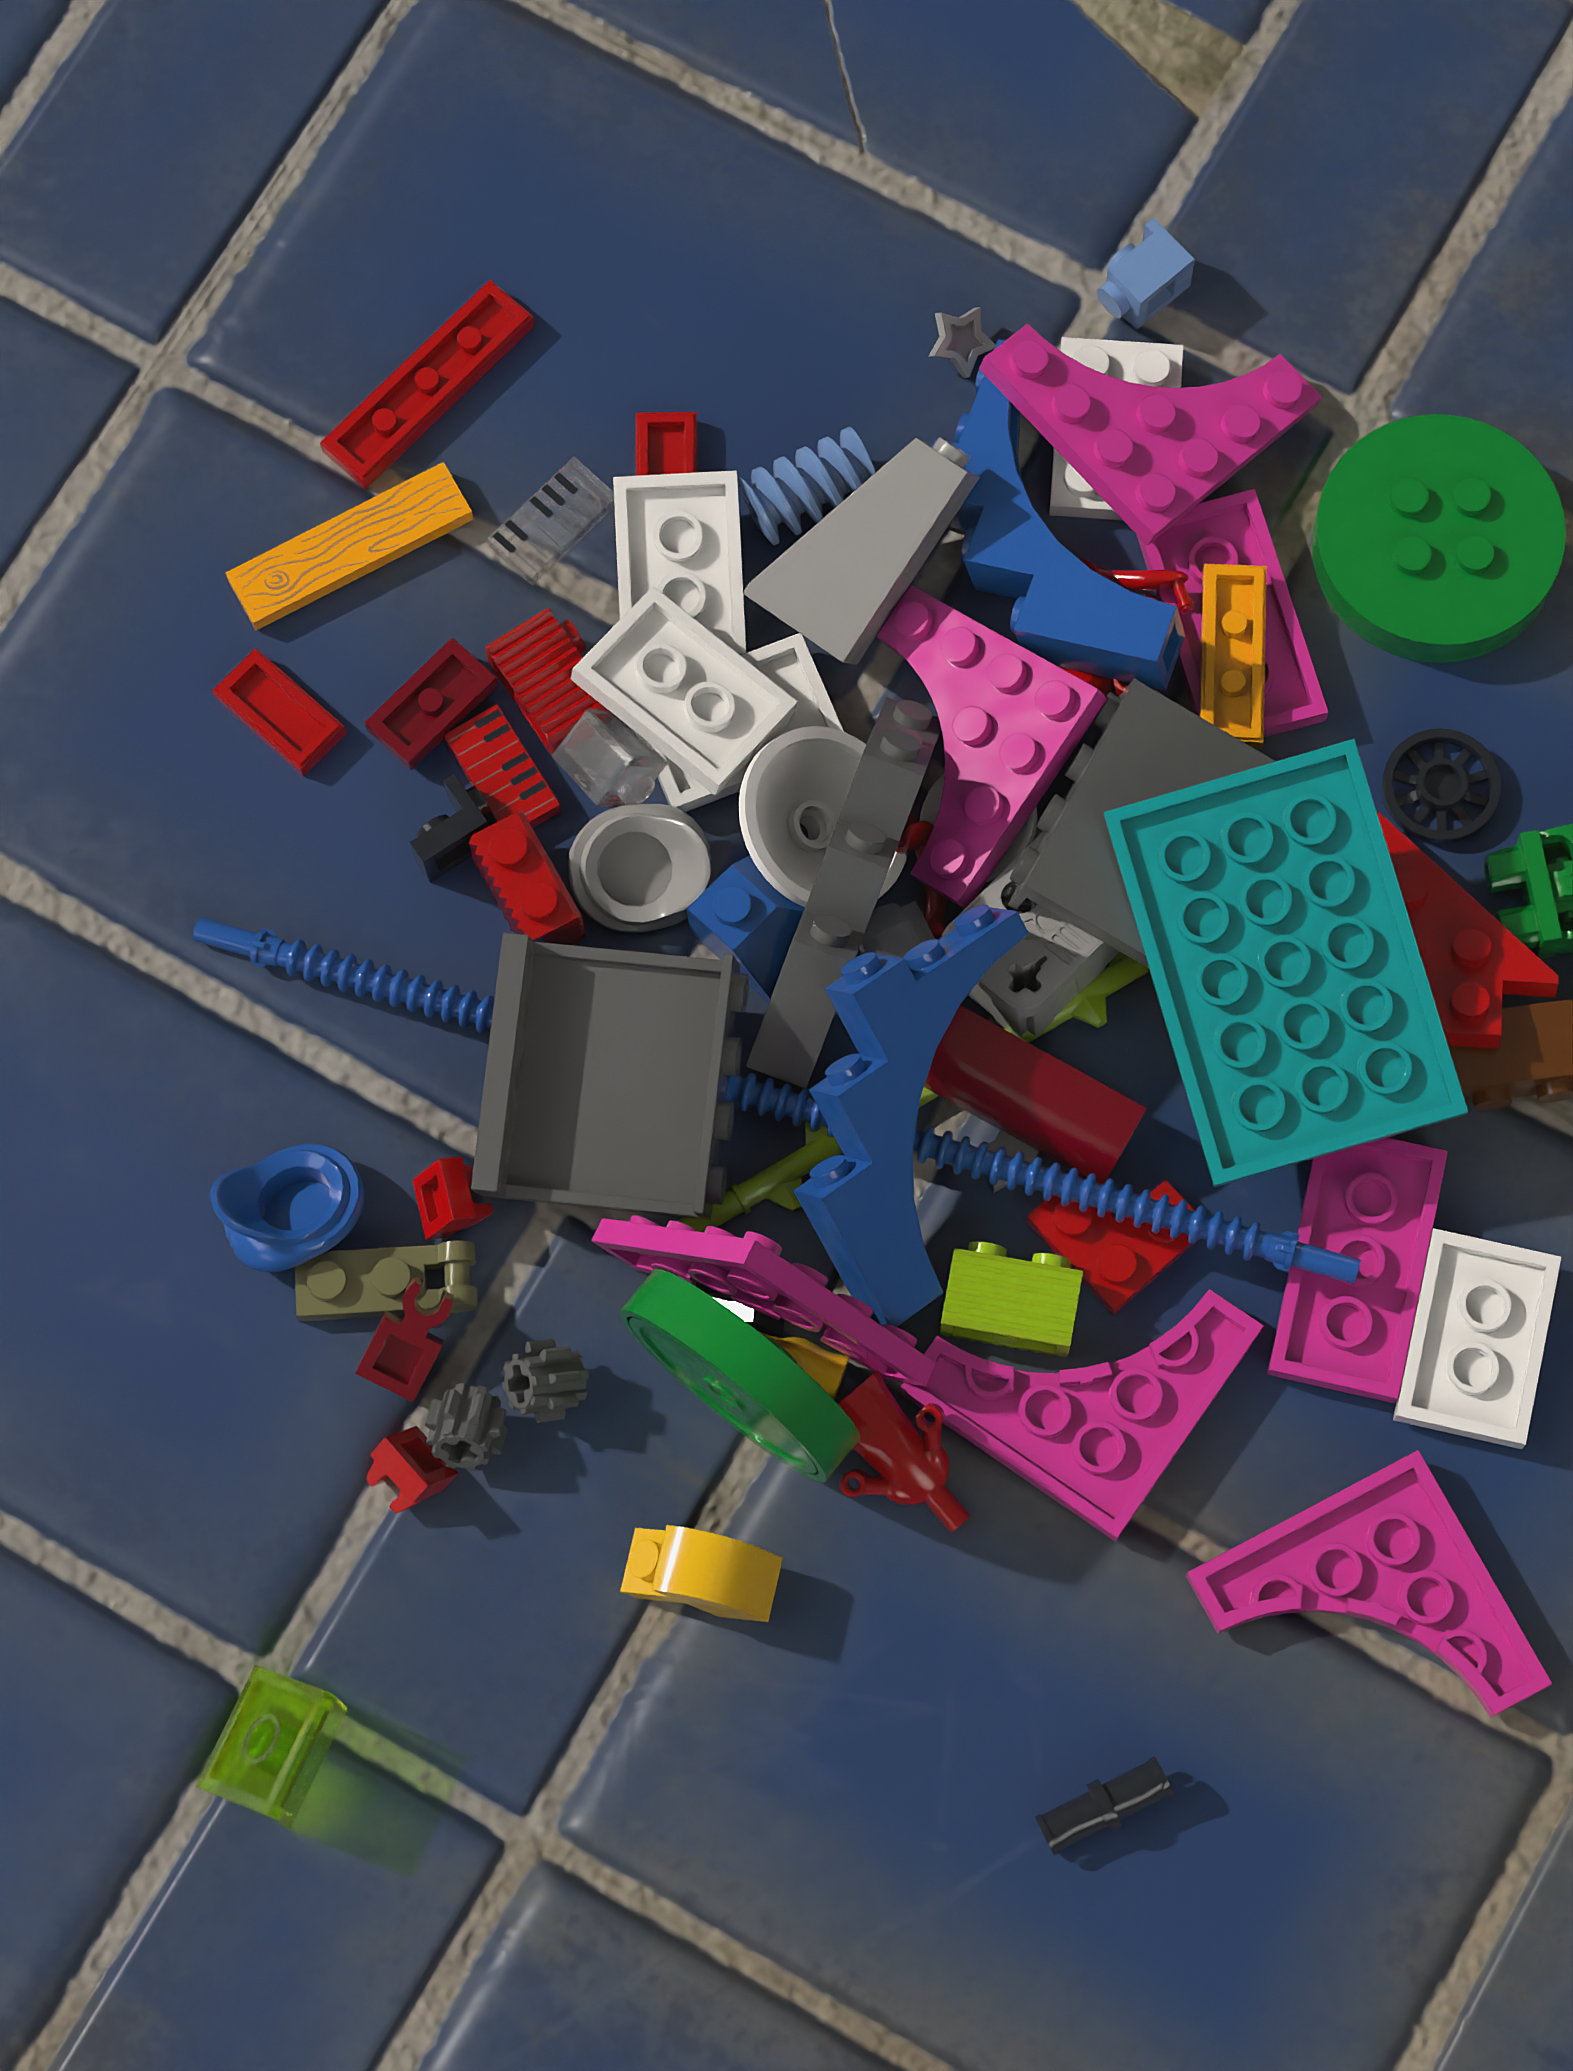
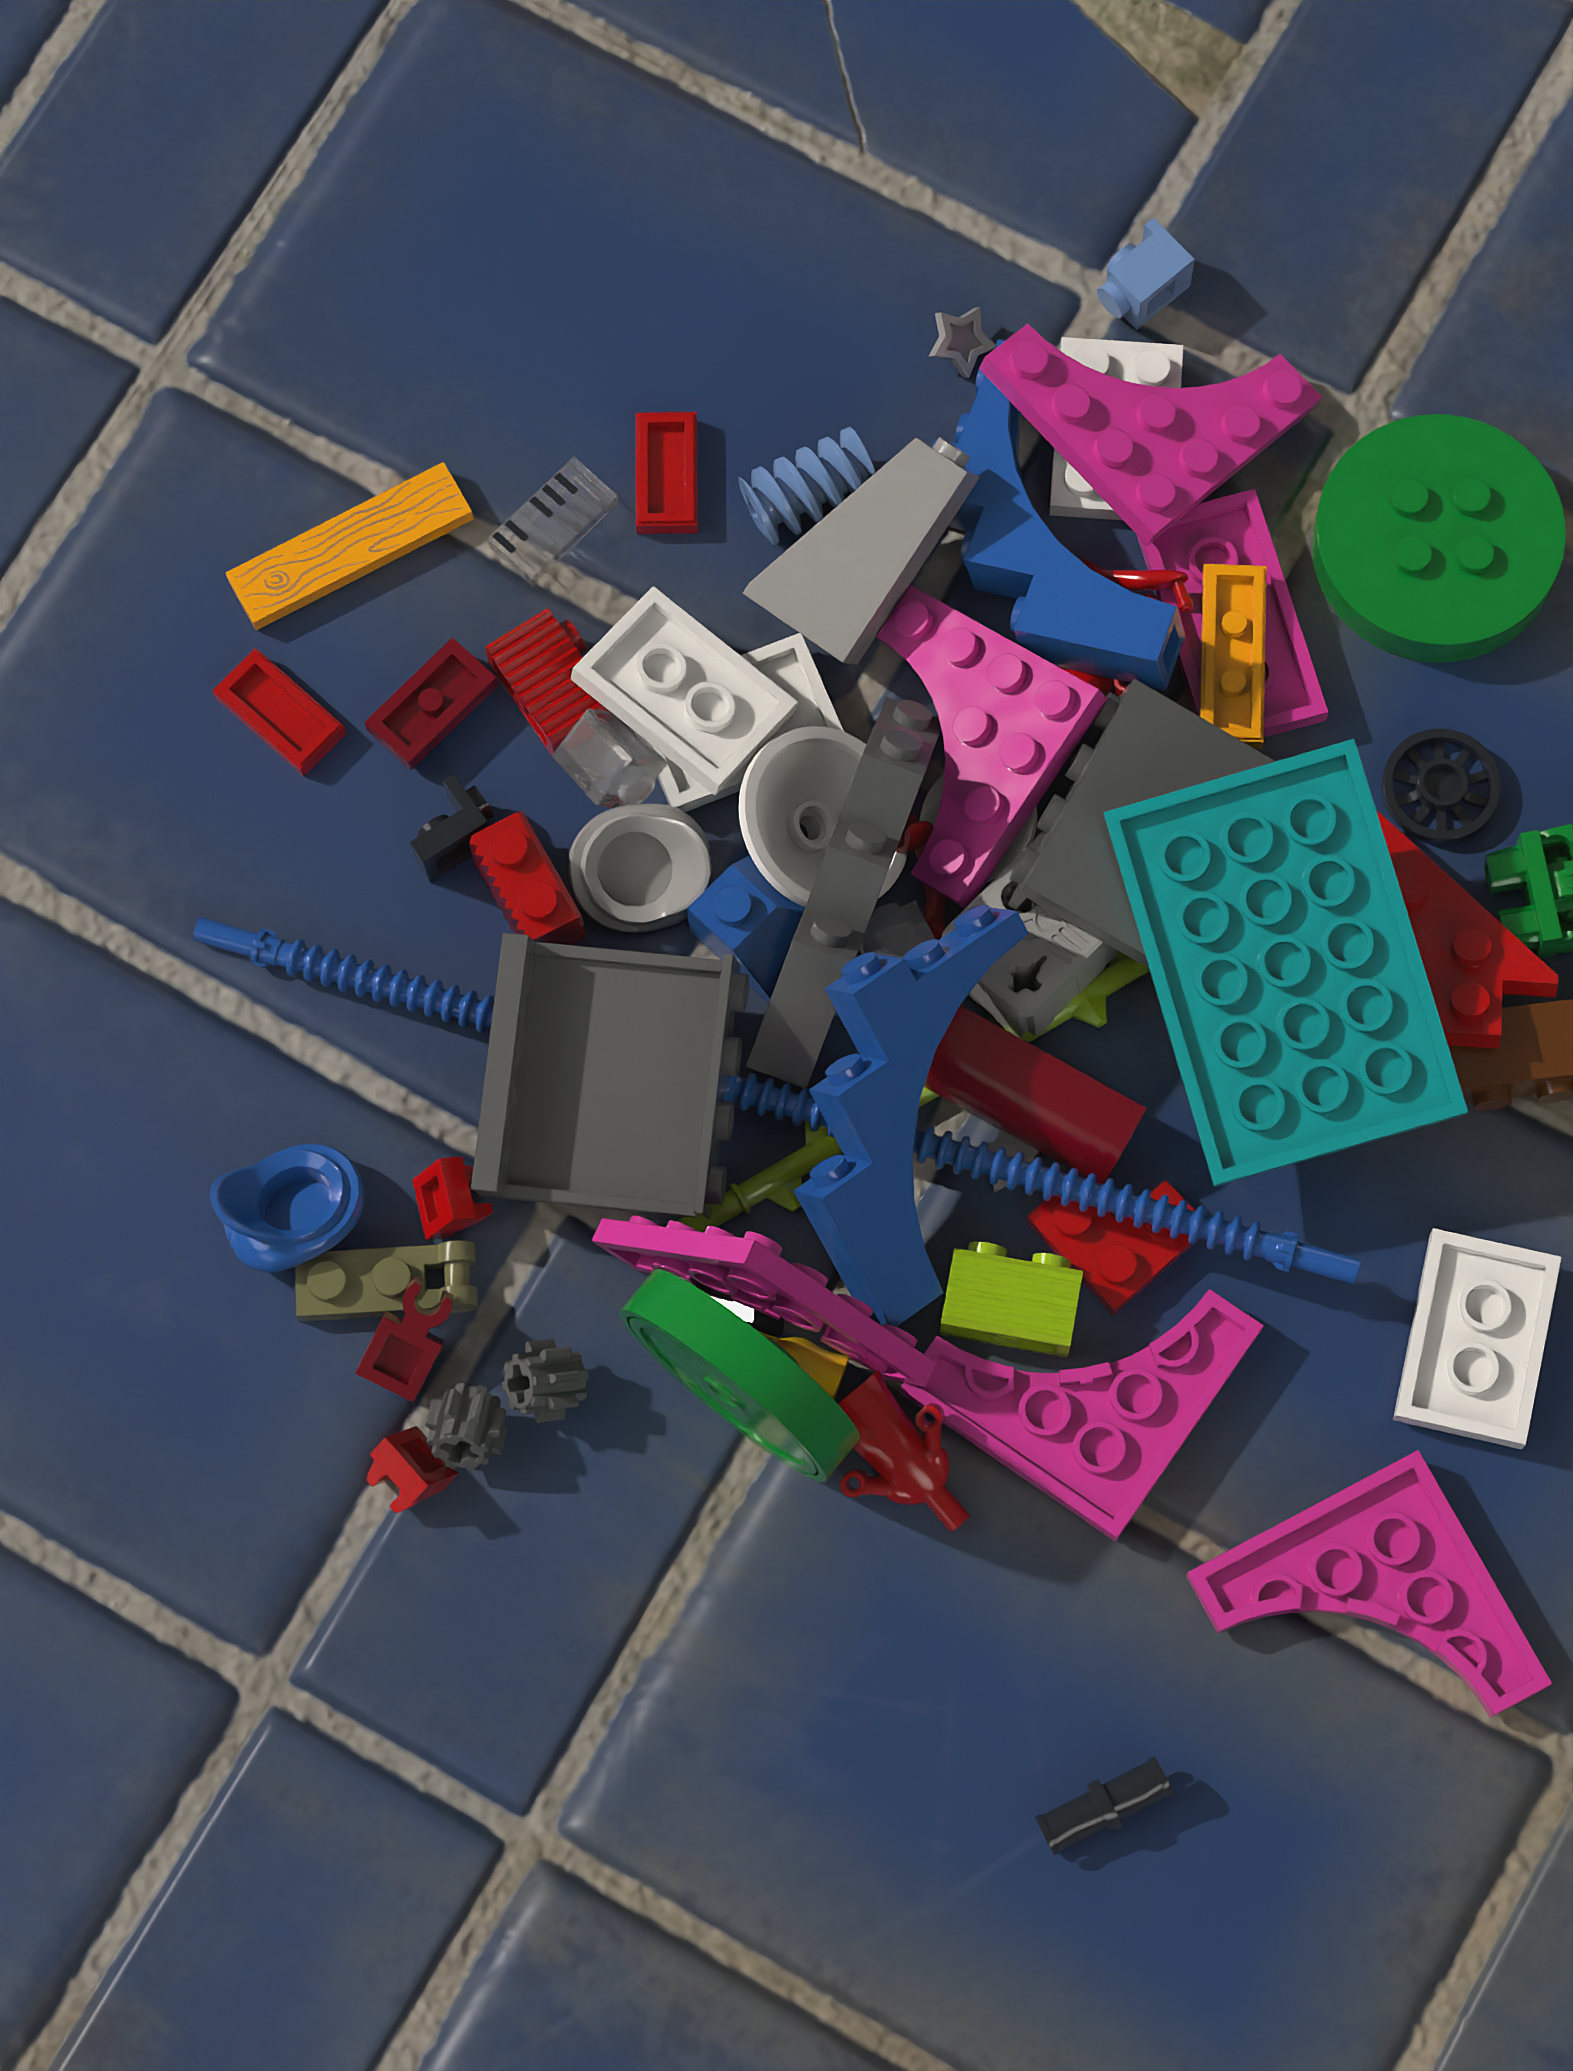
(272, 1746): clear neon green slope -> none
(427, 384): red tile -> none
(501, 768): red tile -> none
(686, 544): white plate -> none
(702, 1571): yellow brick -> none
(1380, 1209): dark pink plate -> none

